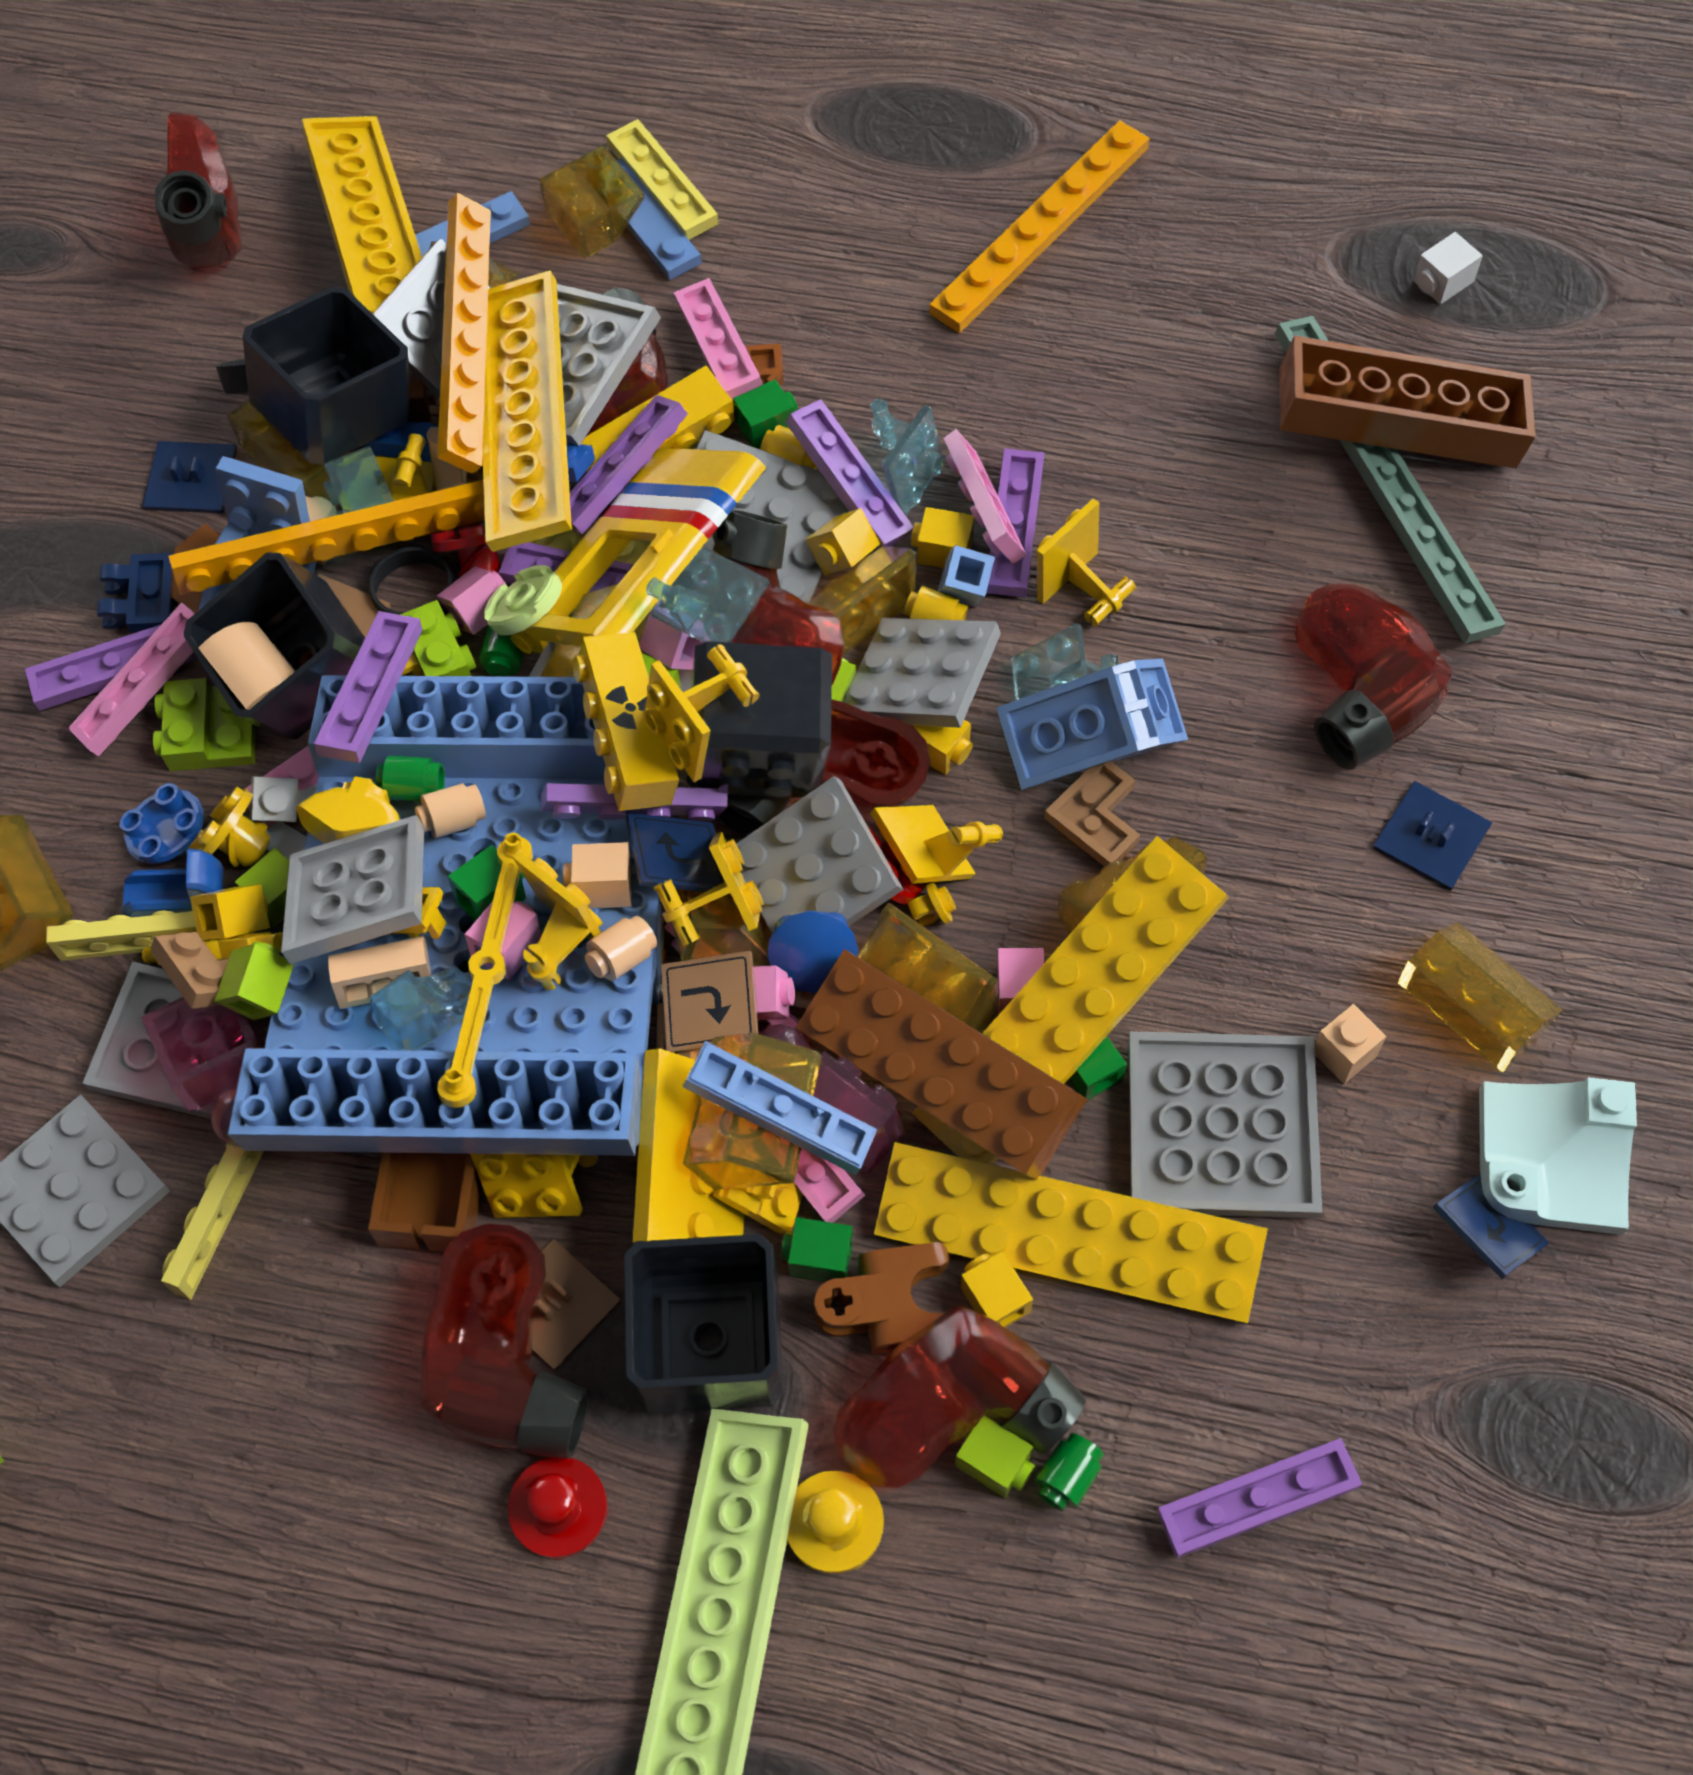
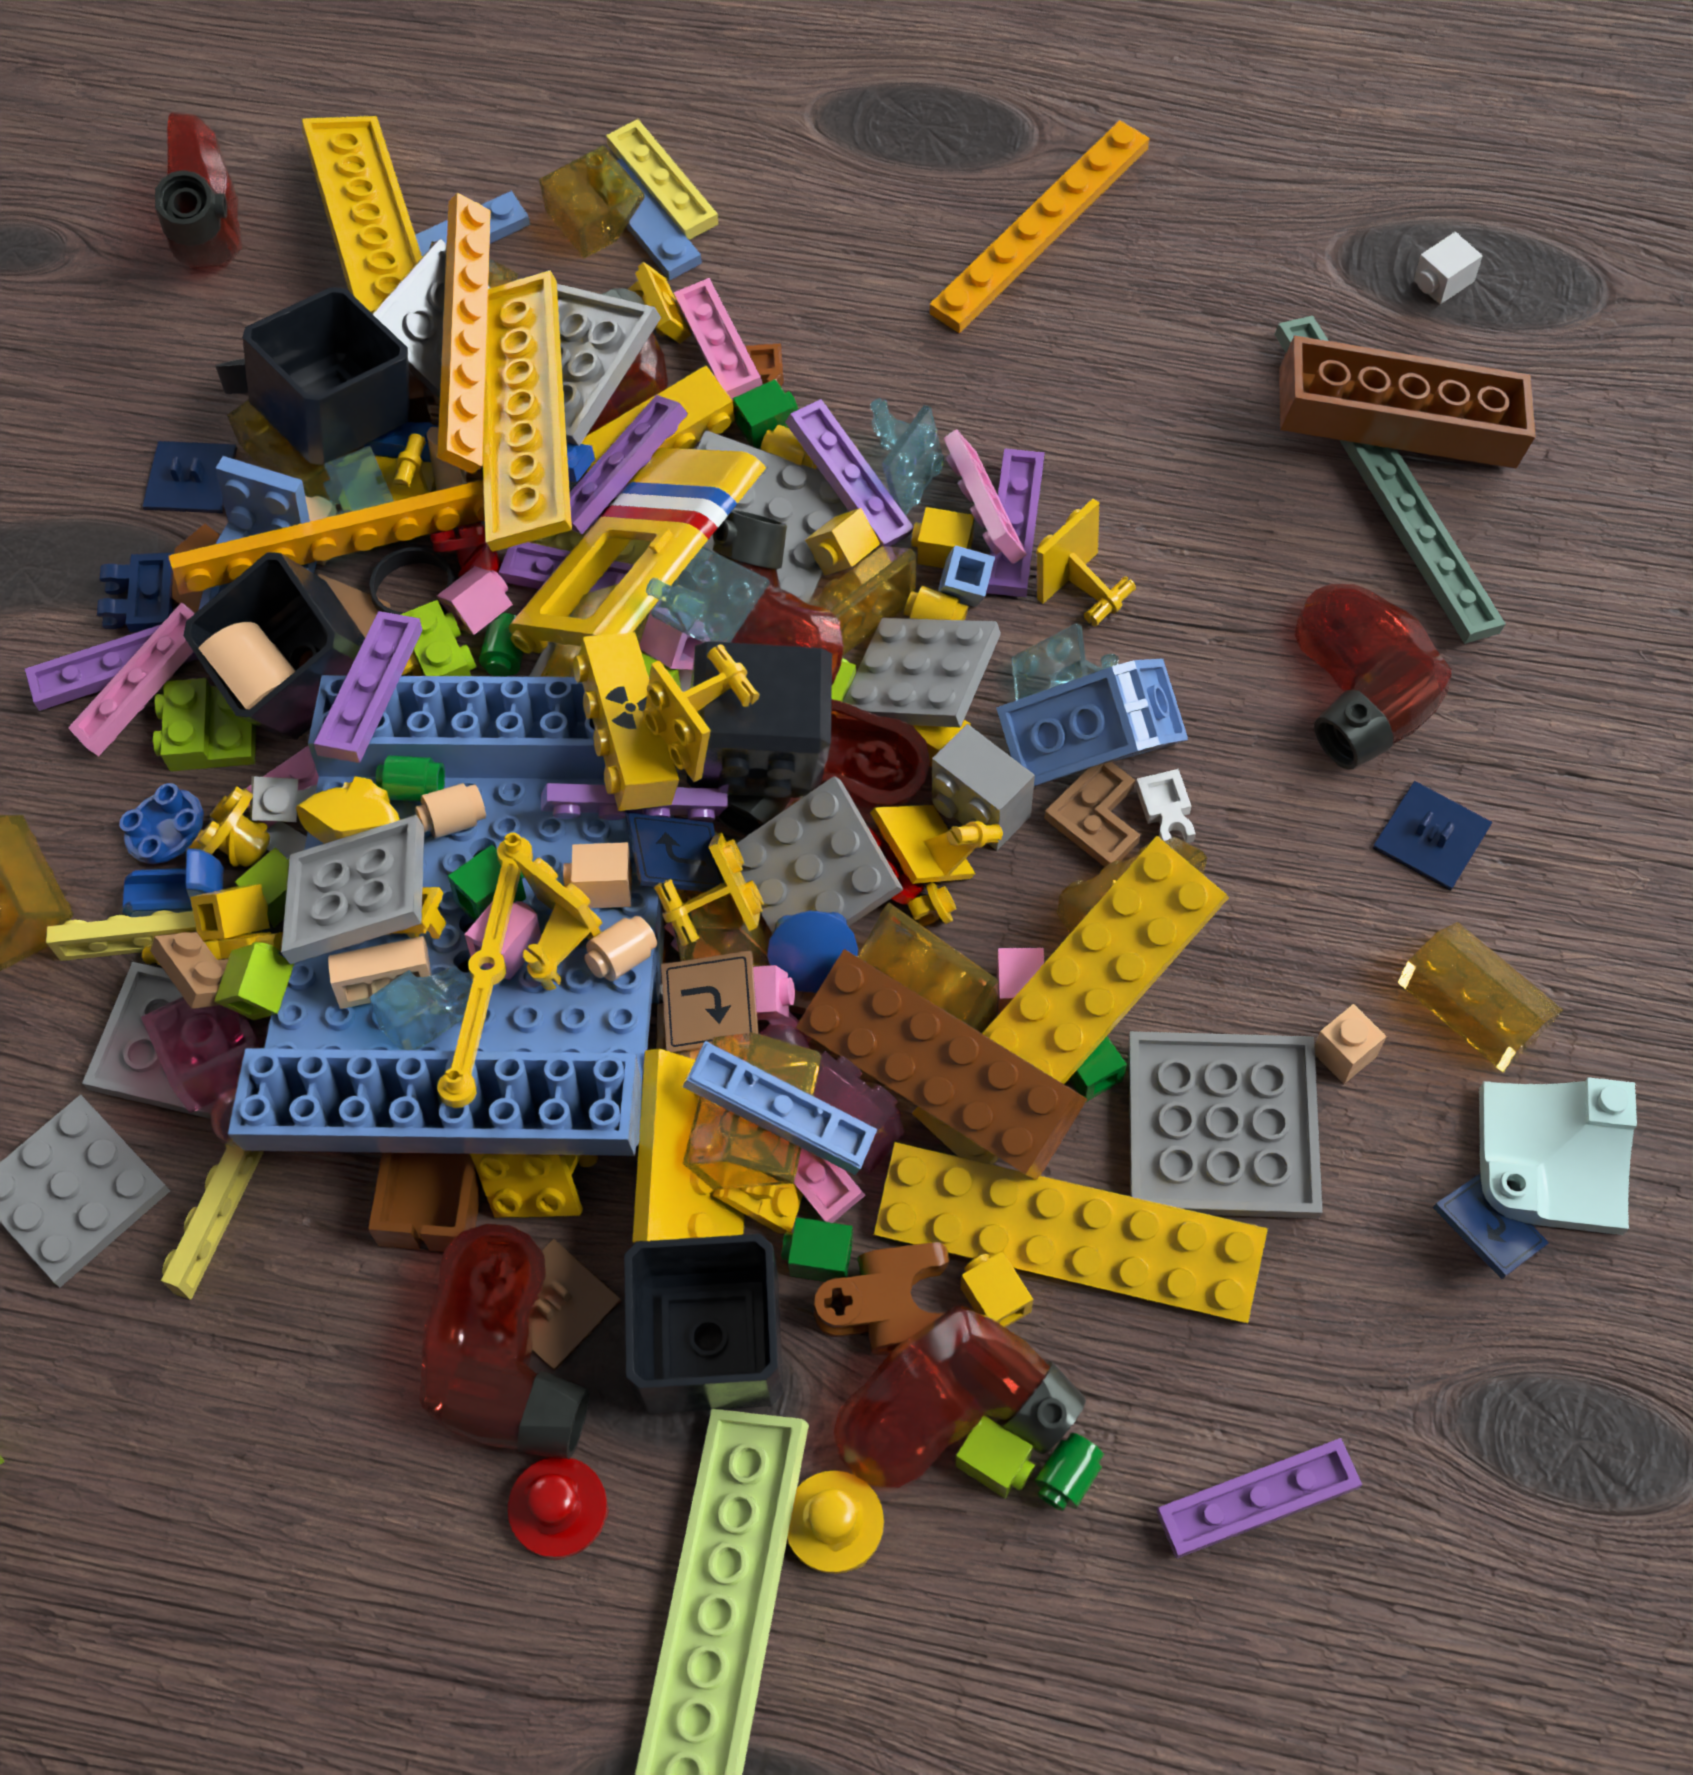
(523, 602): yellowish green tile -> none
(657, 293): none -> yellow plate
(981, 784): none -> light grey brick
(1166, 802): none -> white plate

